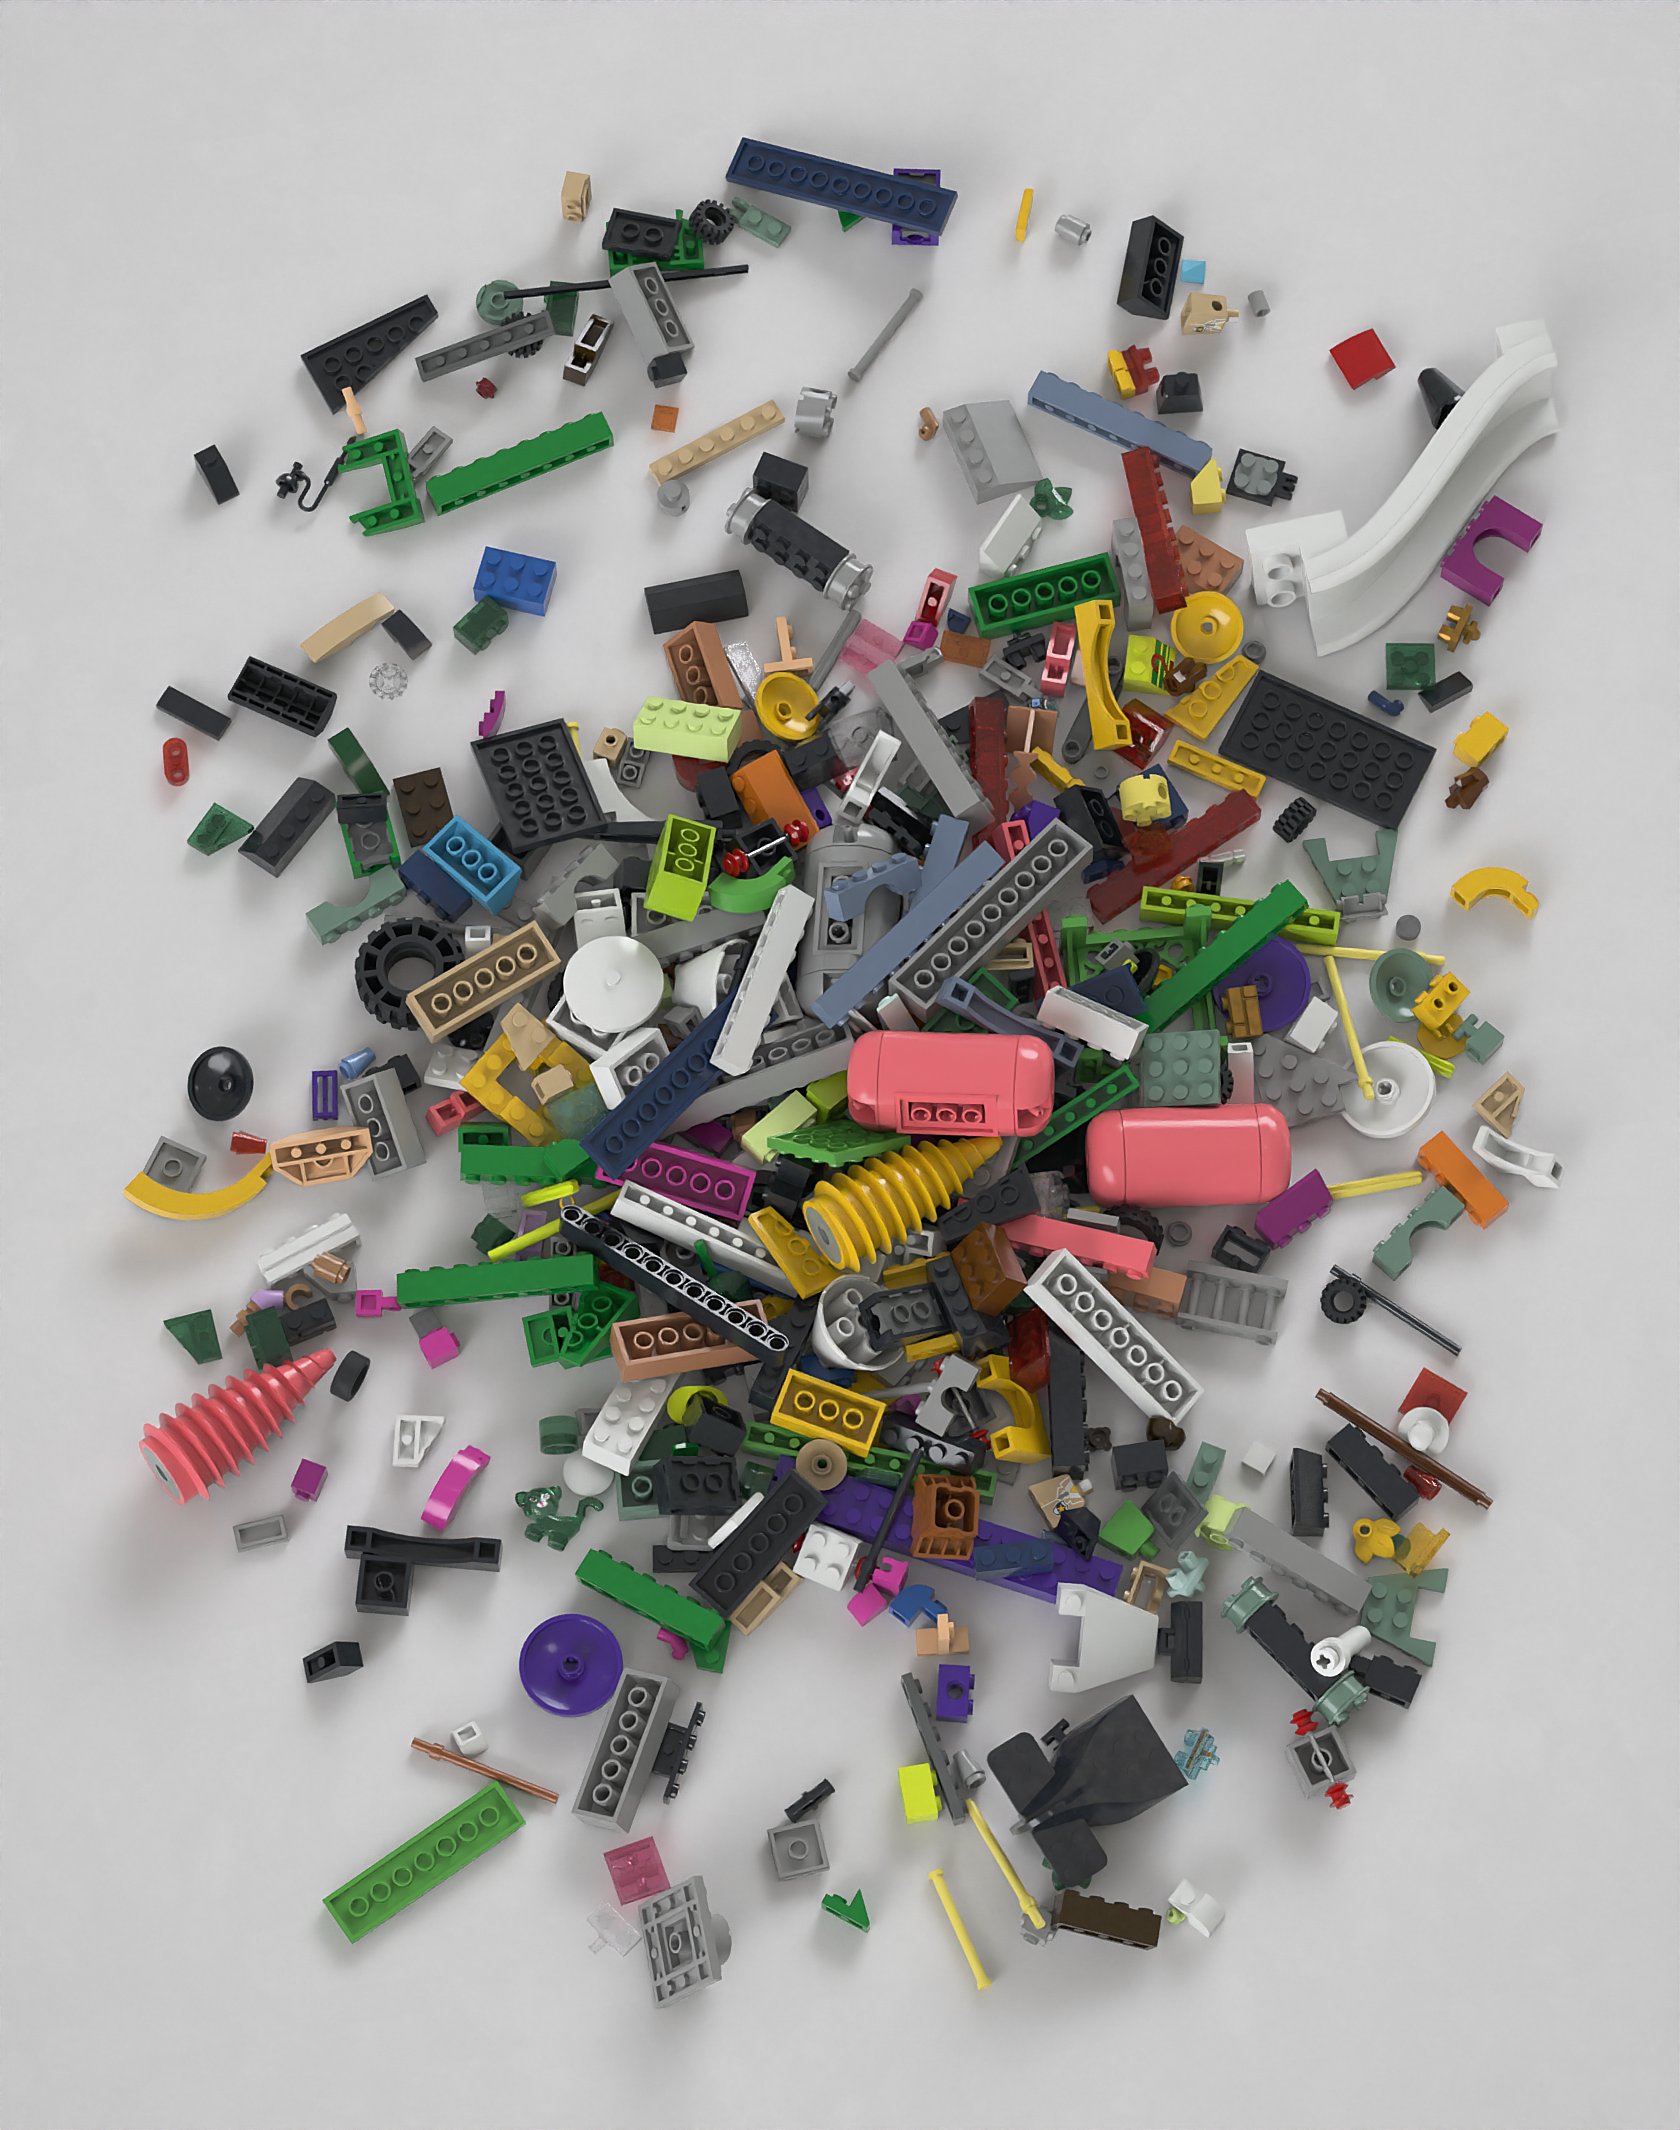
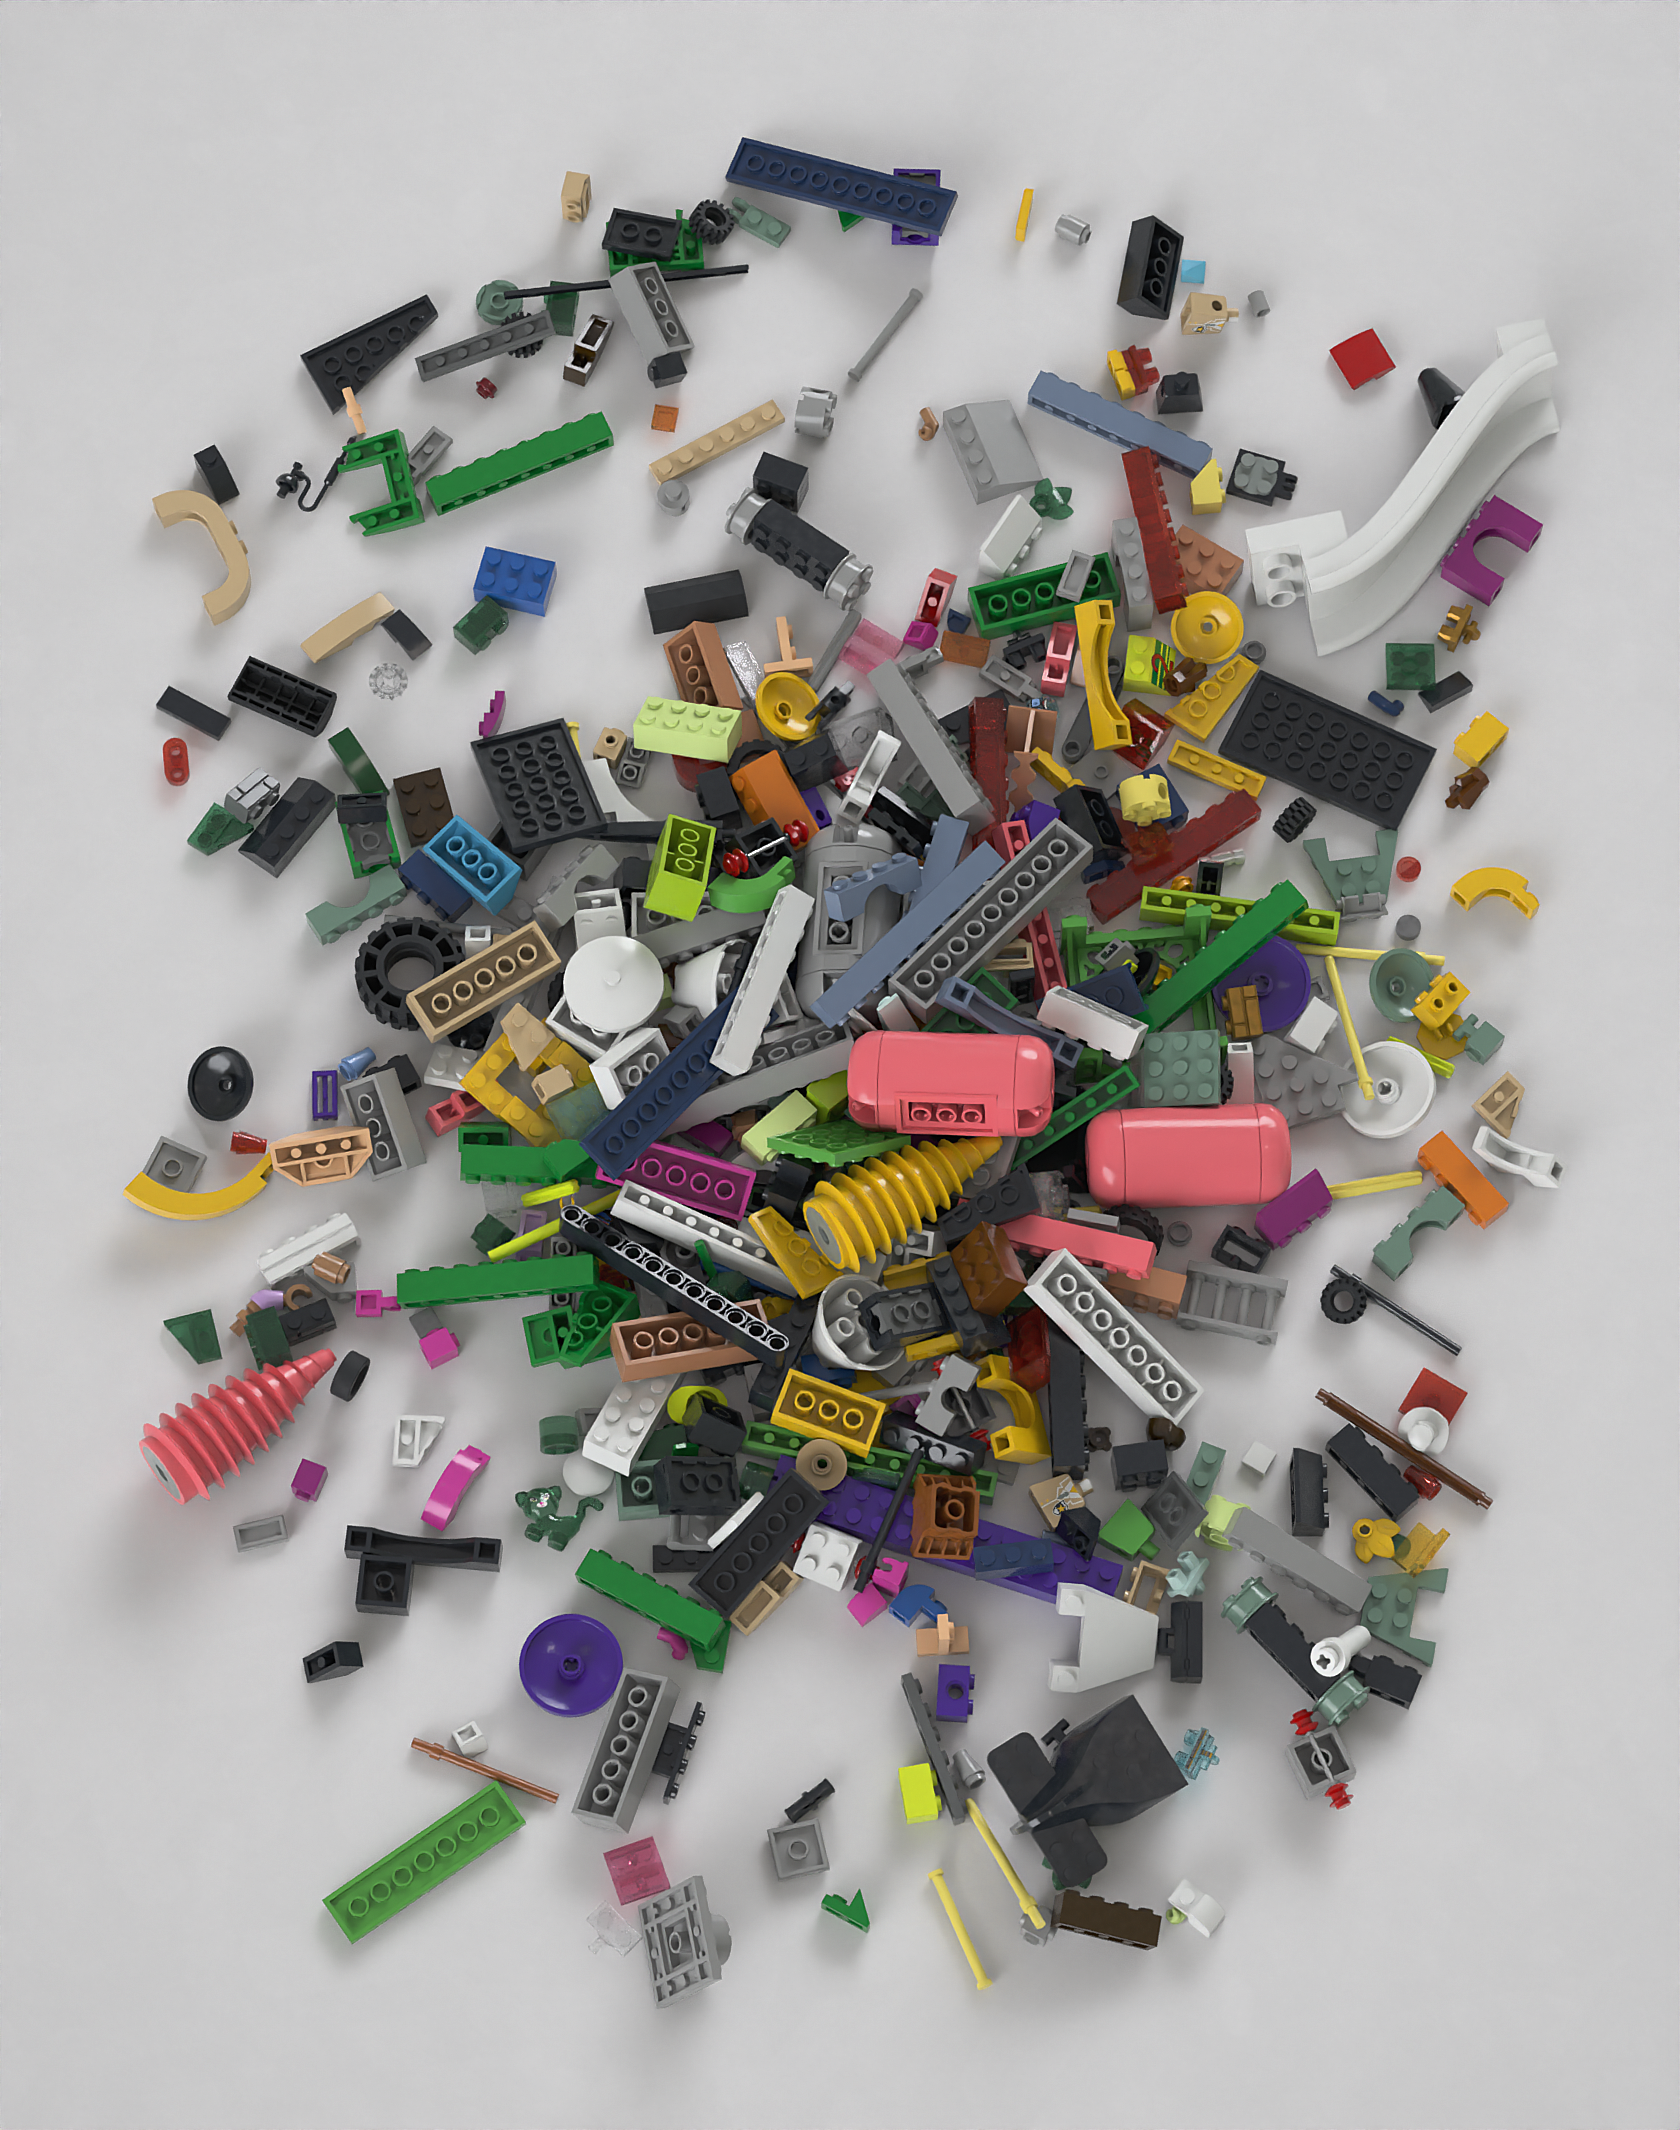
(194, 506): none -> tan arch
(252, 796): none -> dark grey brick
(1075, 576): none -> light grey tile
(1408, 869): none -> clear red tile

